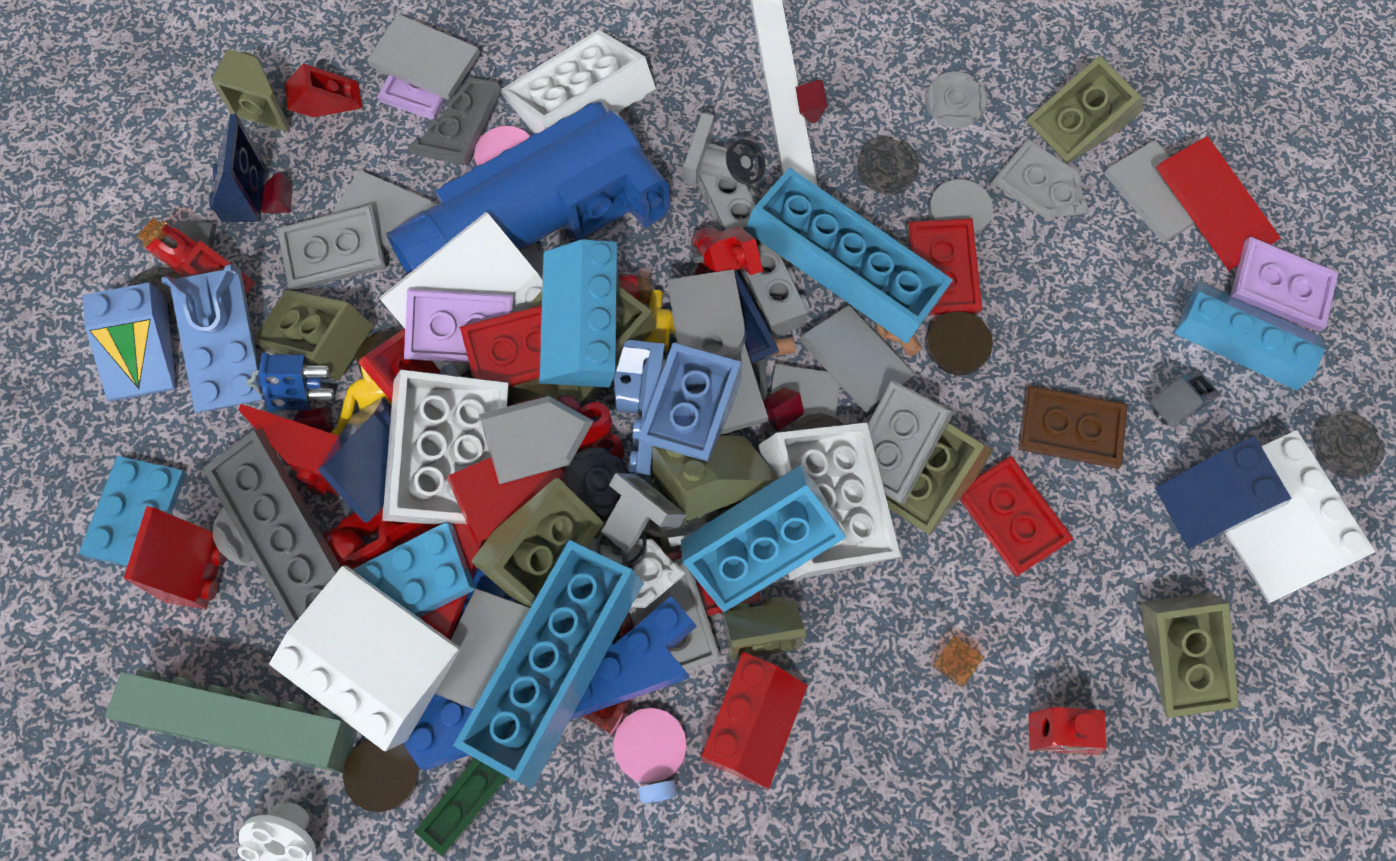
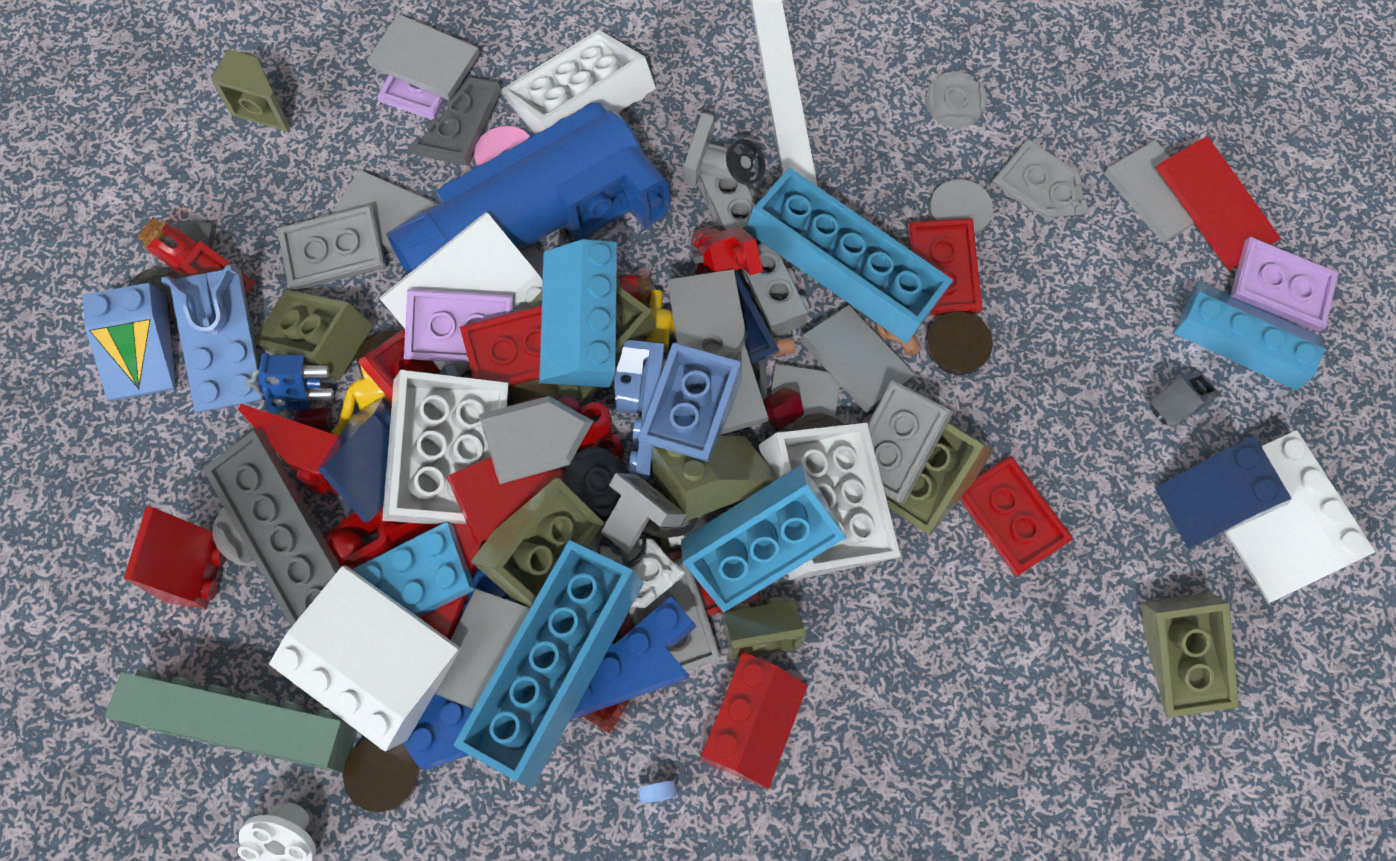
(122, 506): dark azure plate -> none
(237, 176): dark blue slope -> none
(277, 195): dark red slope -> none
(320, 92): red slope -> none
(460, 806): dark green plate -> none
(649, 745): bright pink tile -> none
(811, 100): dark red slope -> none
(886, 175): clear smoke tile -> none
(958, 661): clear orange plate -> none
(1070, 731): red torso -> none
(1073, 427): reddish brown tile -> none
(1086, 111): olive slope -> none
(1340, 453): clear smoke tile -> none

